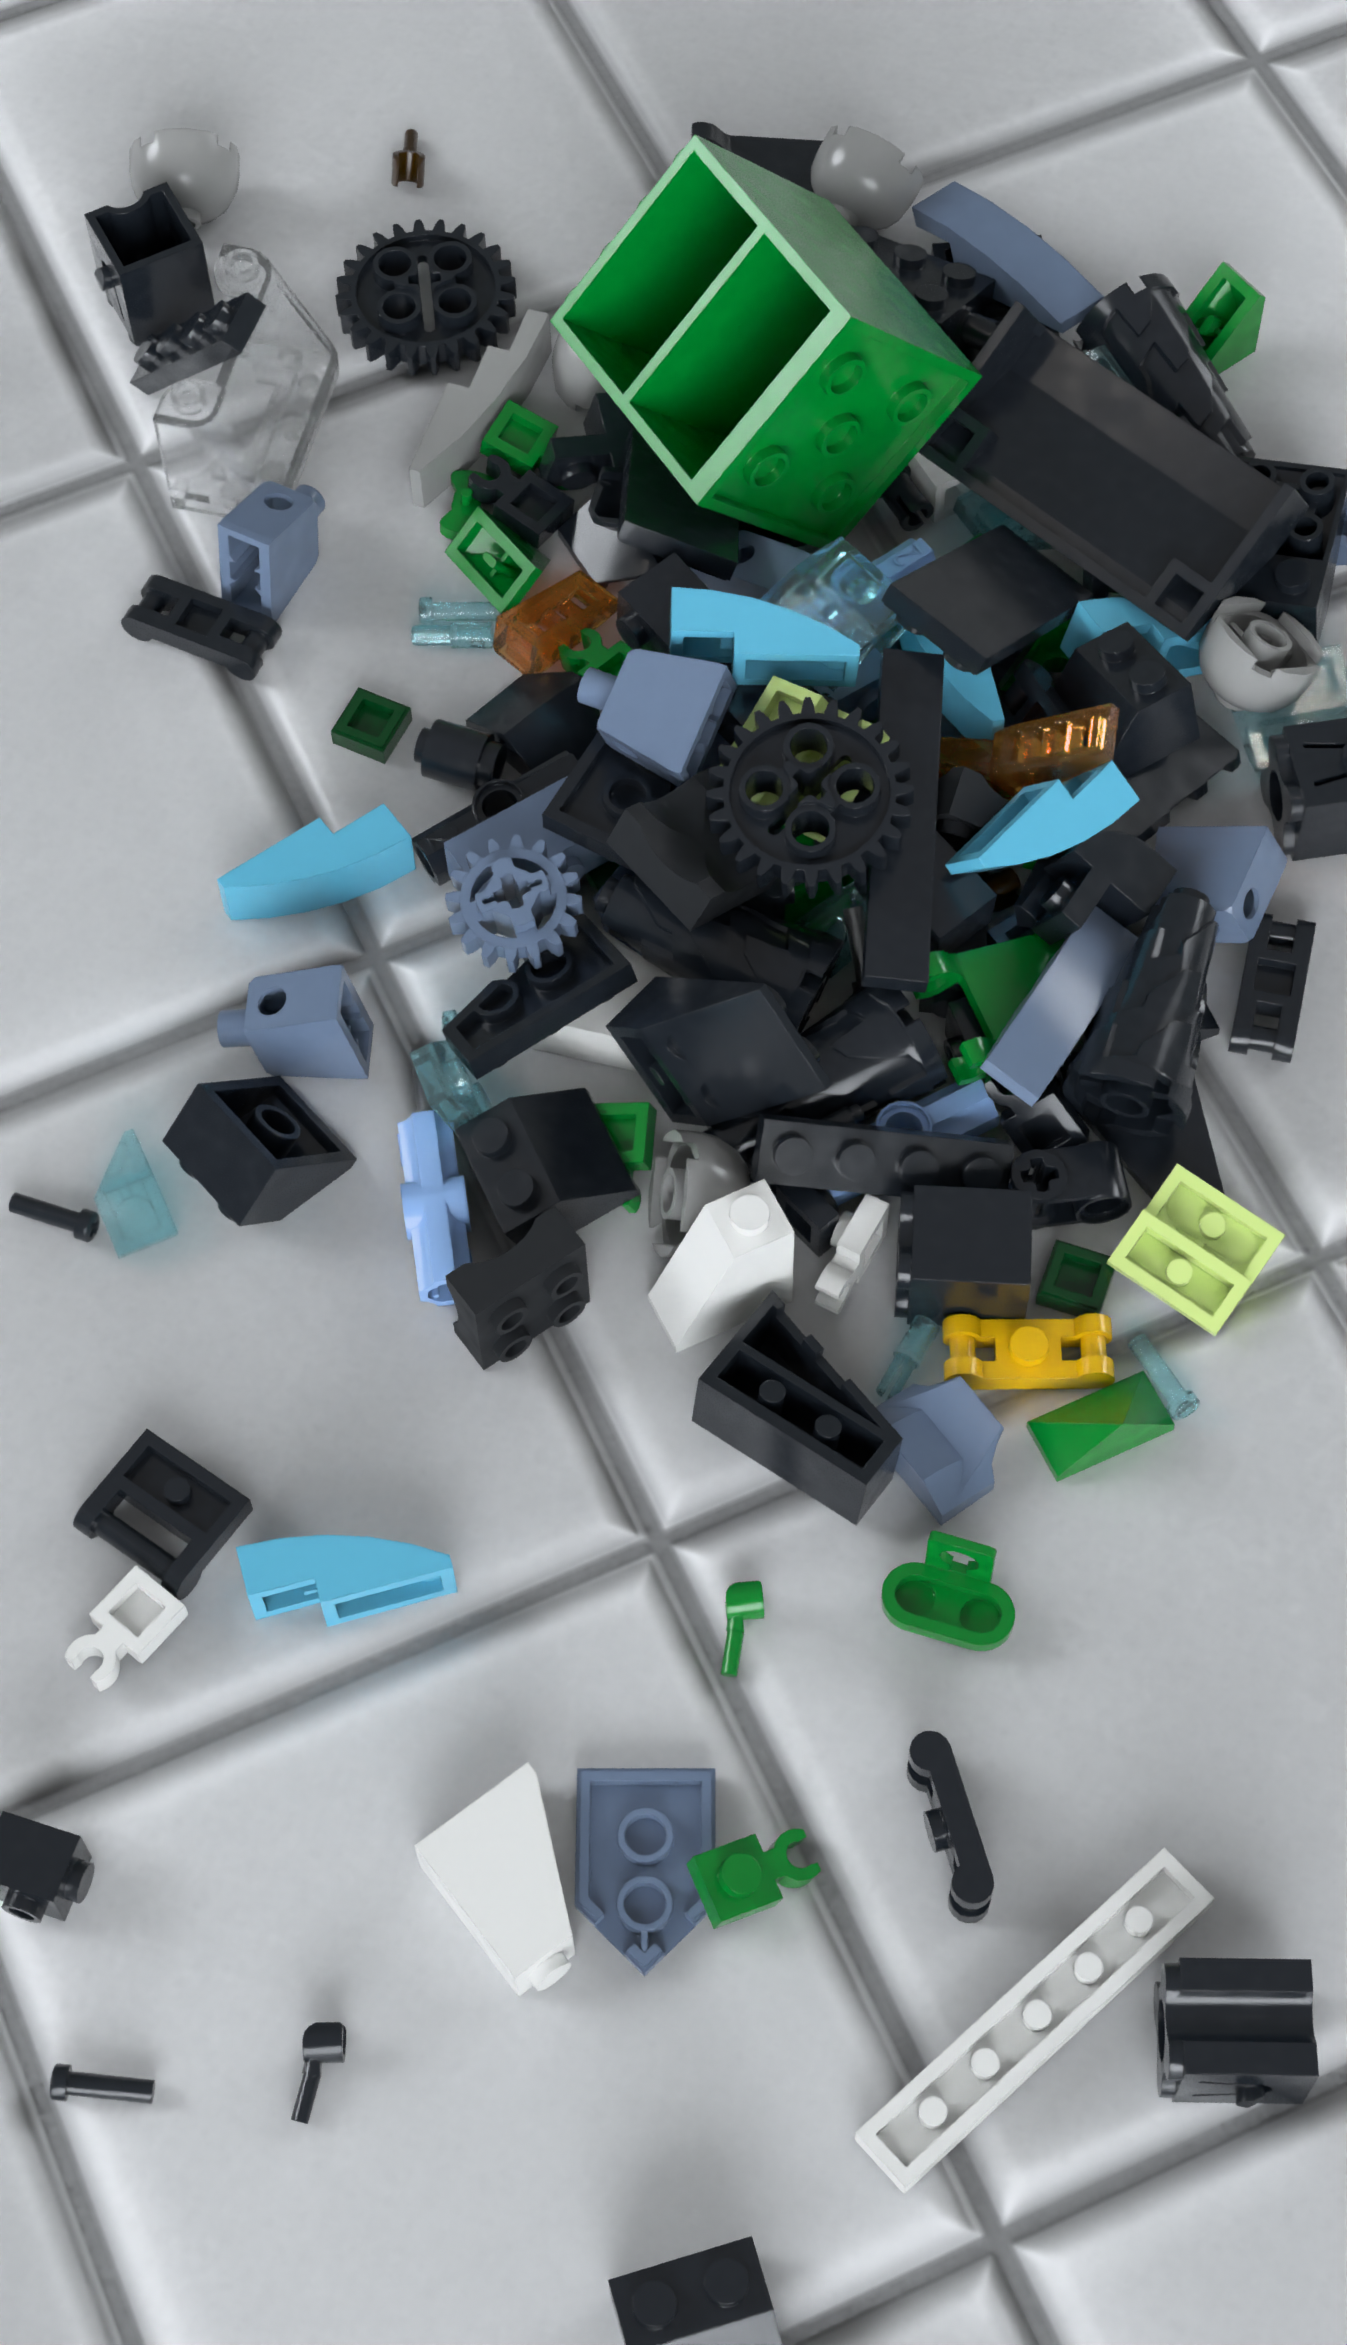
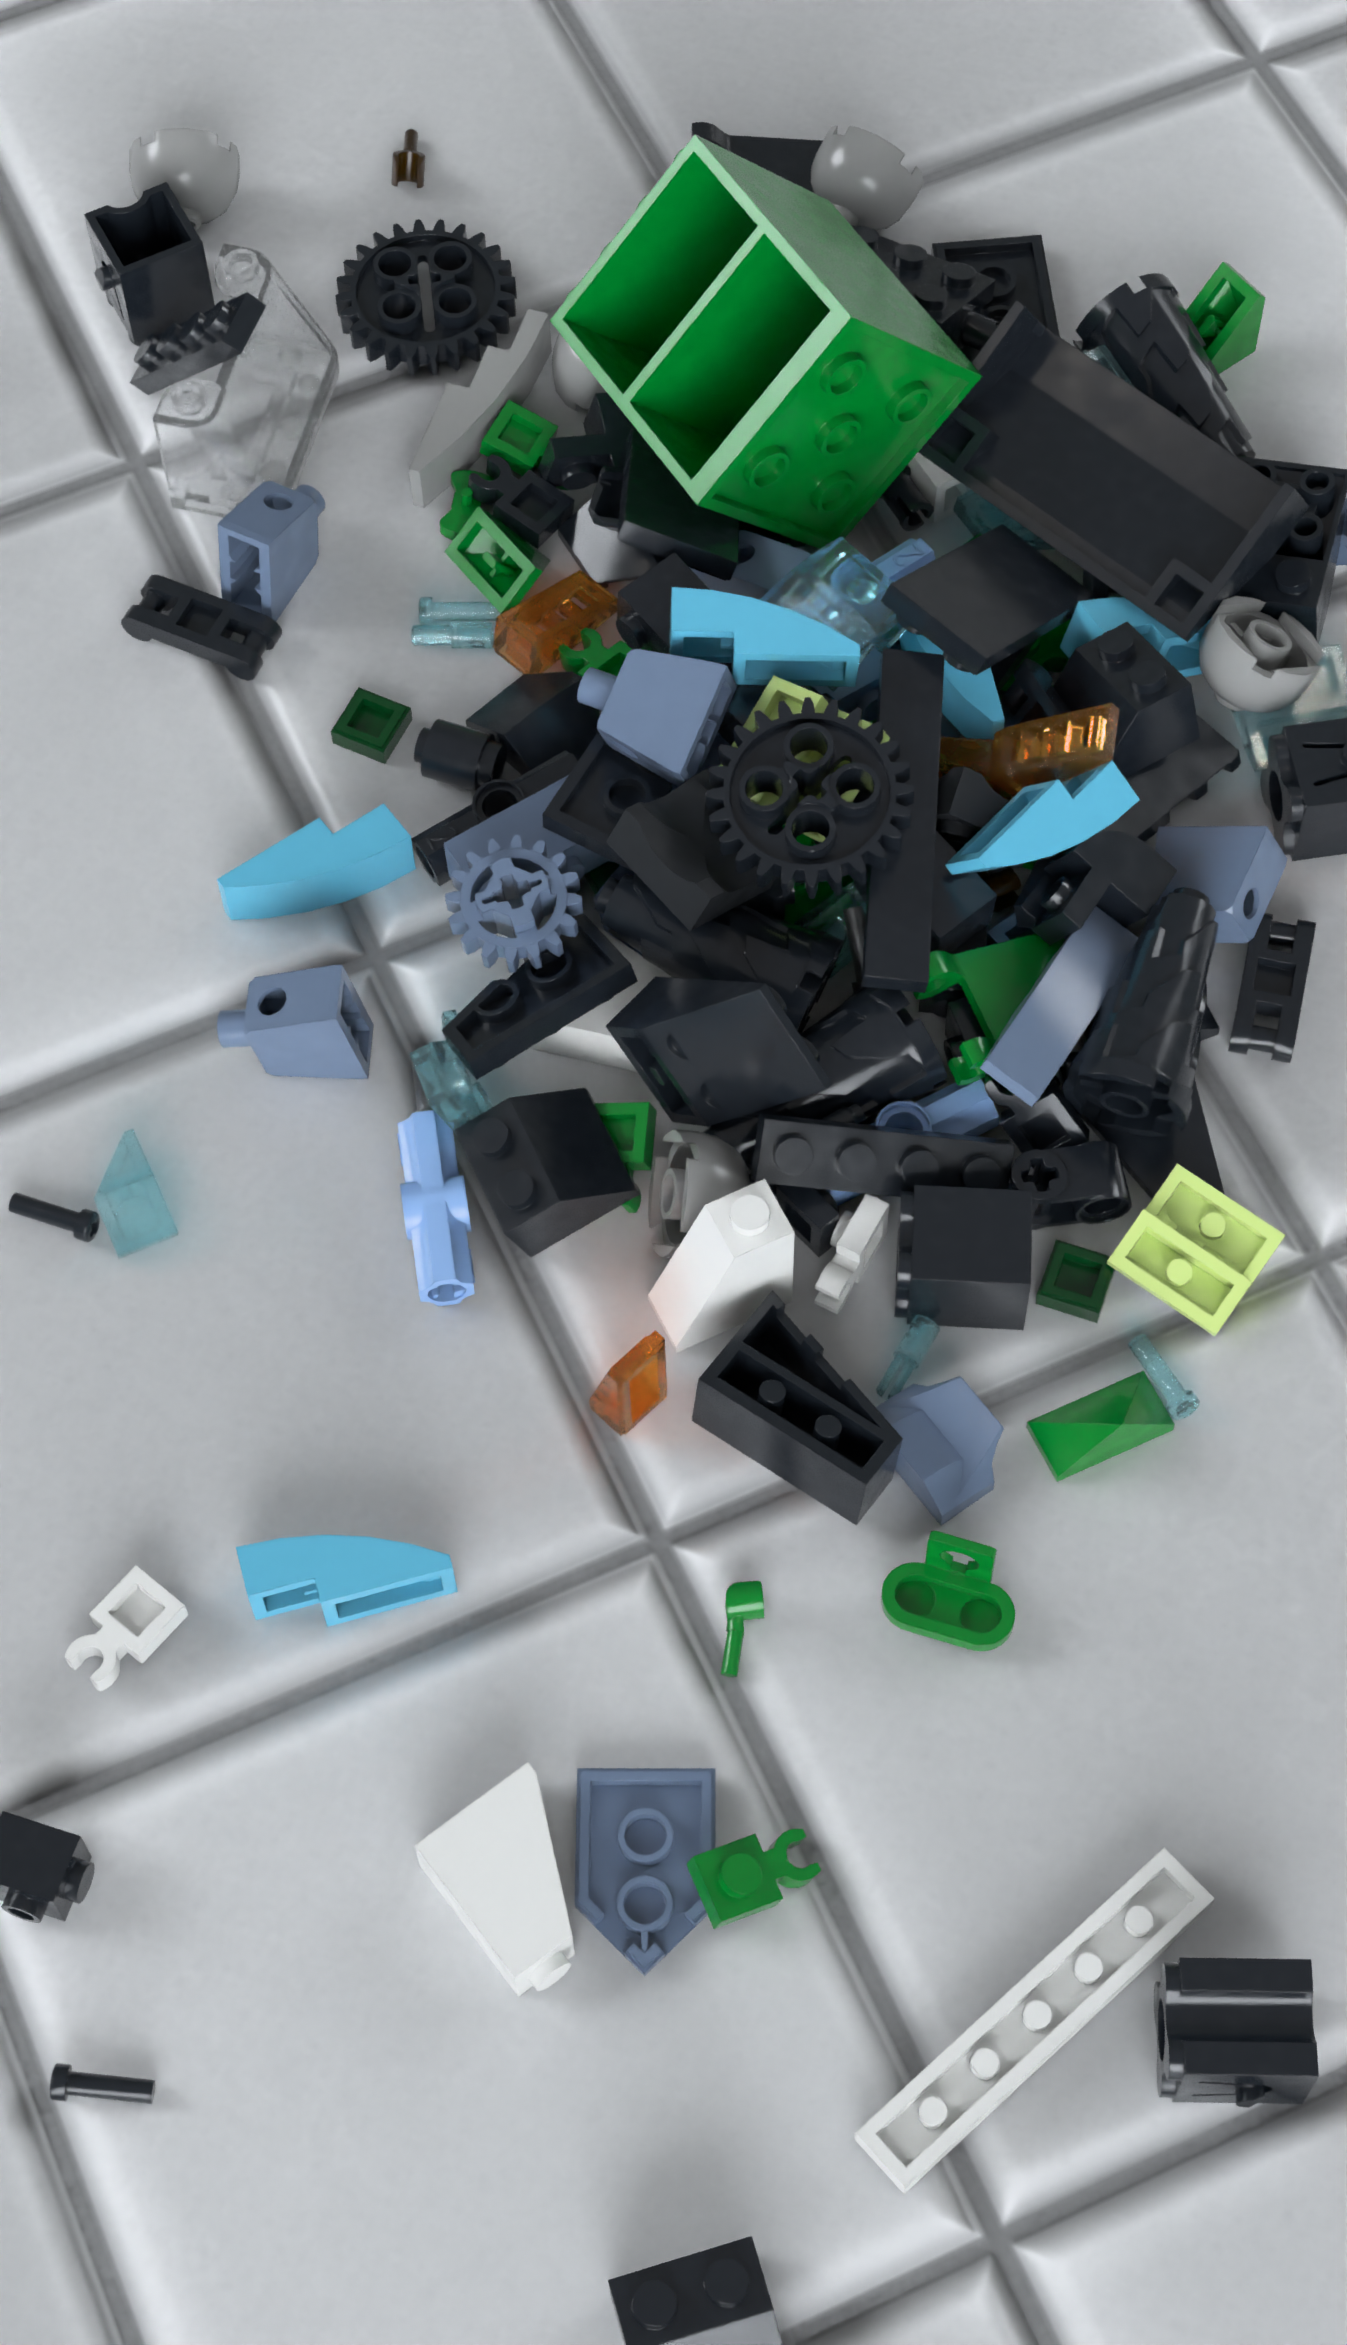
(176, 1496): black plate -> none
(255, 1148): black slope -> none
(320, 2044): black hand -> none
(521, 1291): black brick -> none
(632, 1385): none -> clear orange slope
(951, 1825): black plate -> none
(1010, 253): sand blue slope -> none
(1029, 1352): yellow plate -> none

